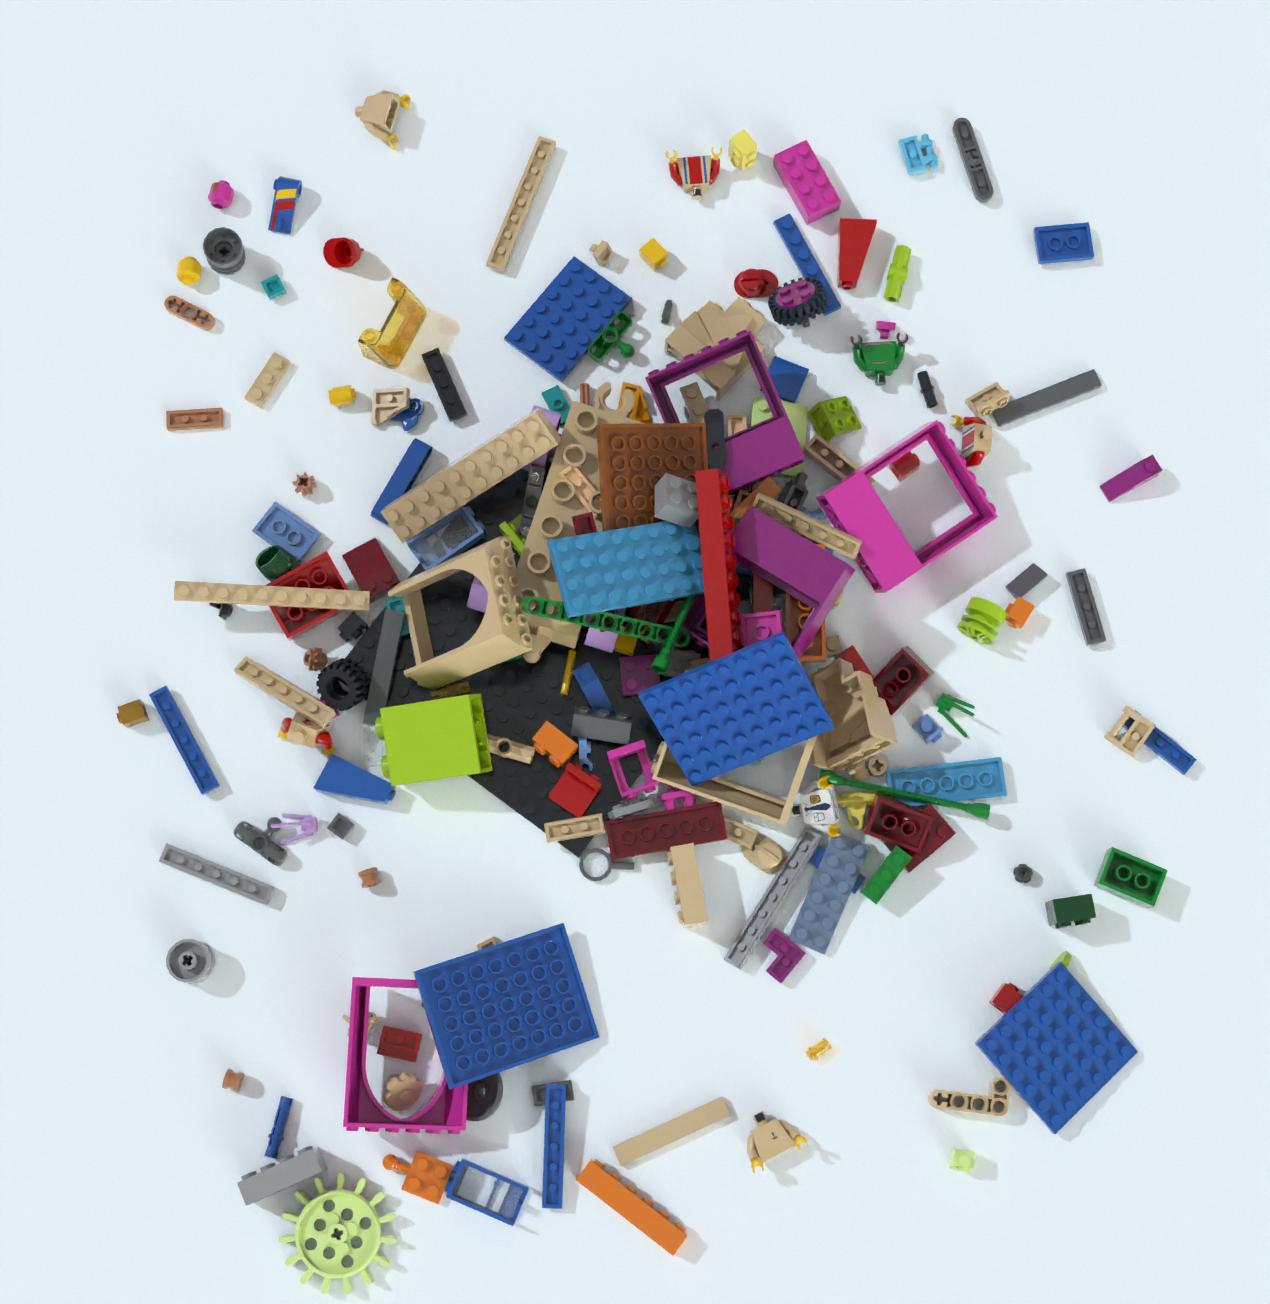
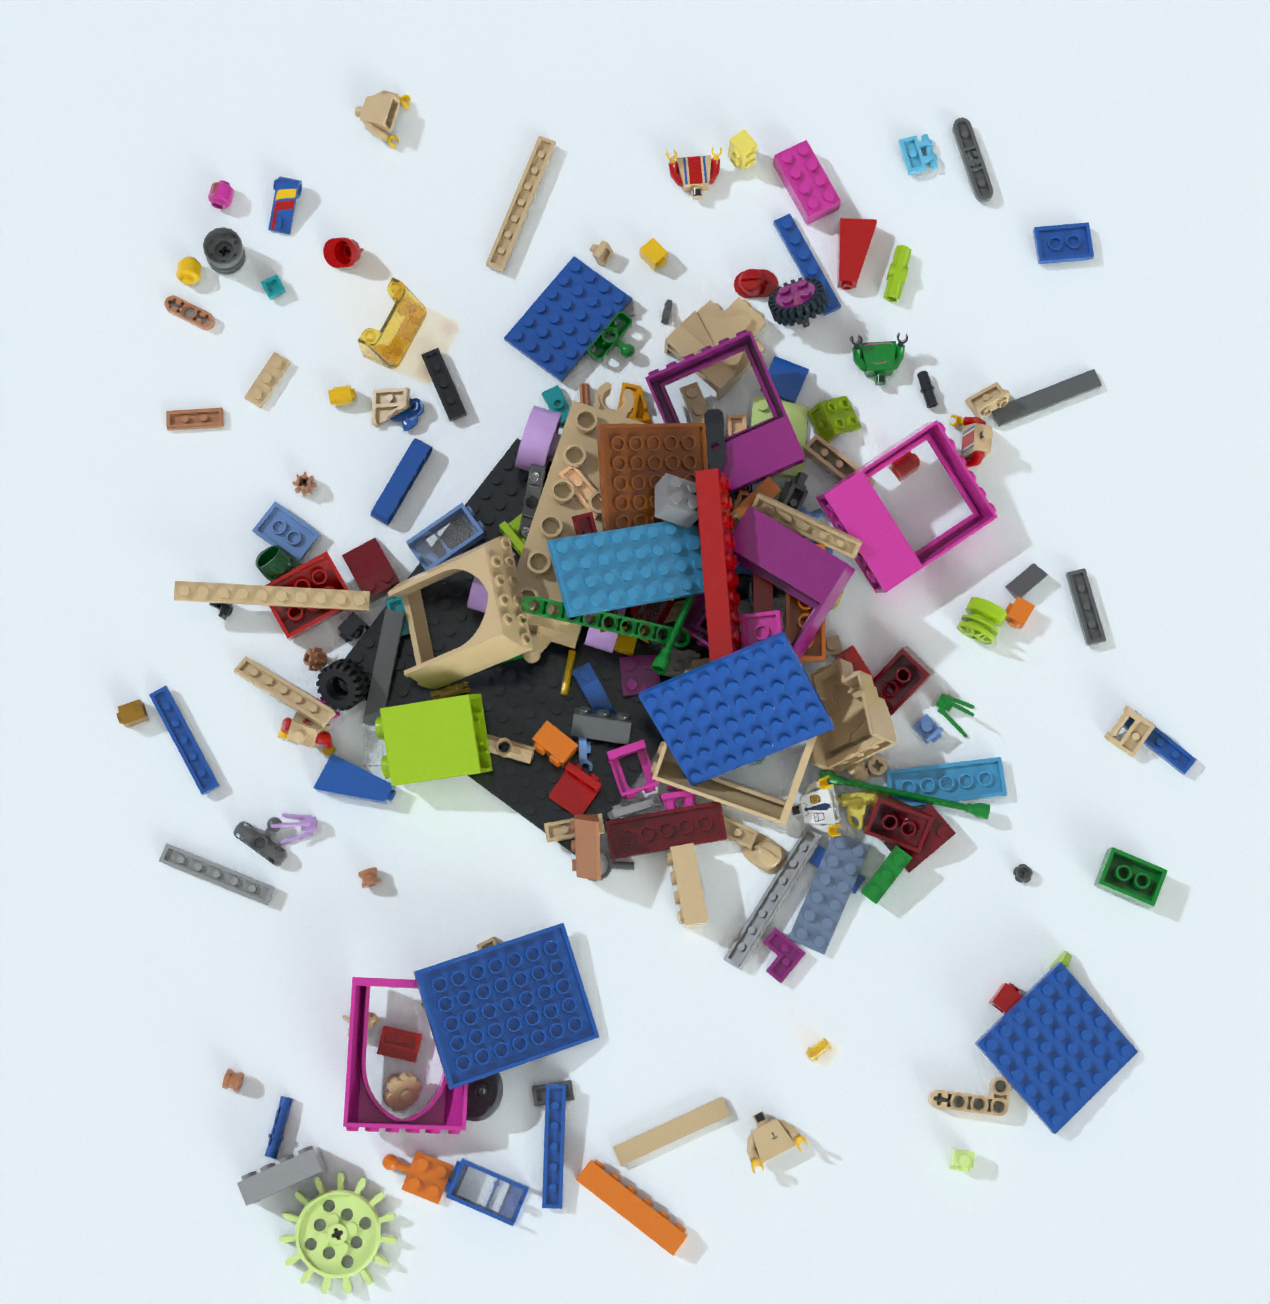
(178, 961): light grey wheel -> none
(340, 826): dark grey plate -> none
(471, 475): tan brick -> none
(586, 846): none -> nougat slope
(885, 327): dark pink tile -> none
(1072, 909): dark green brick -> none
(1131, 478): magenta slope -> none

